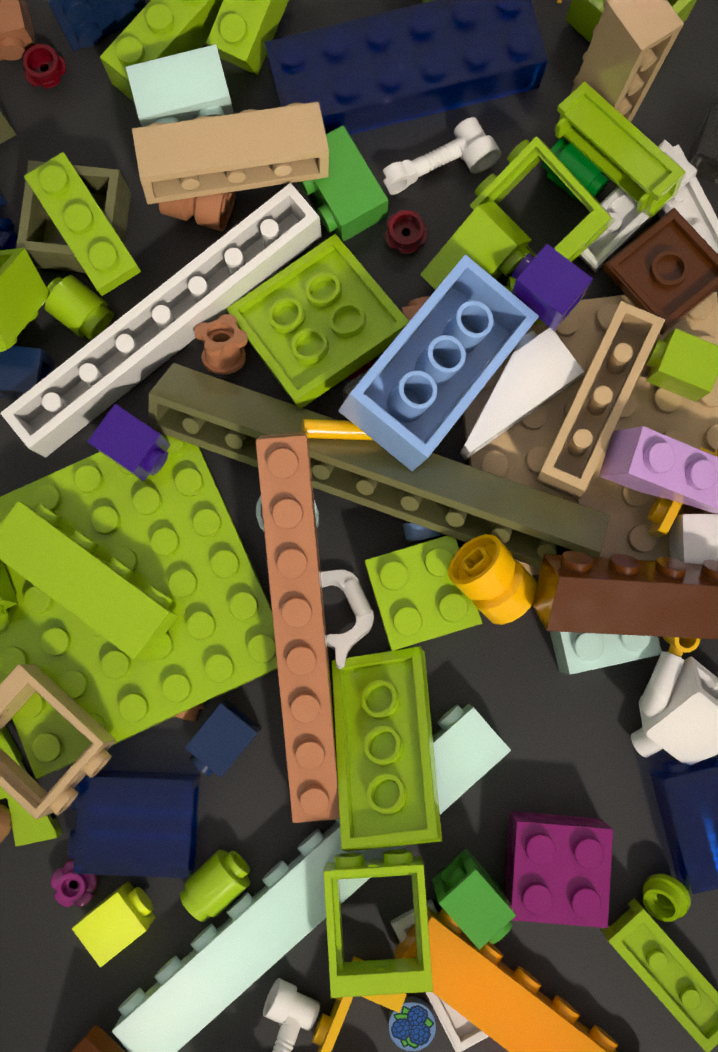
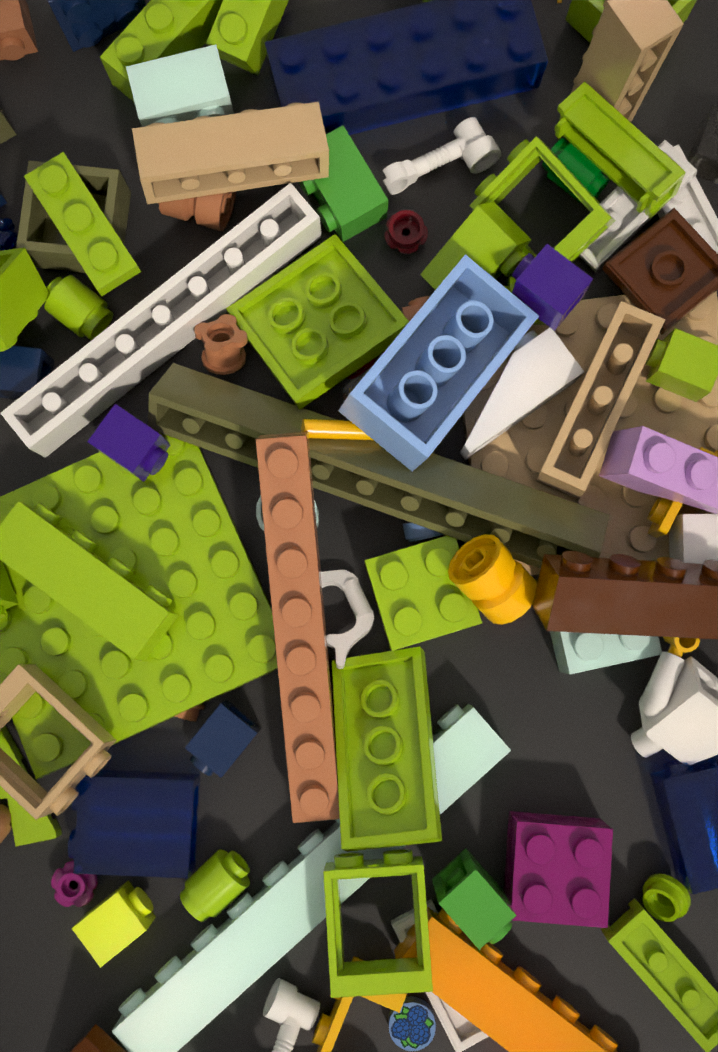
(38, 57): dark red plate -> none

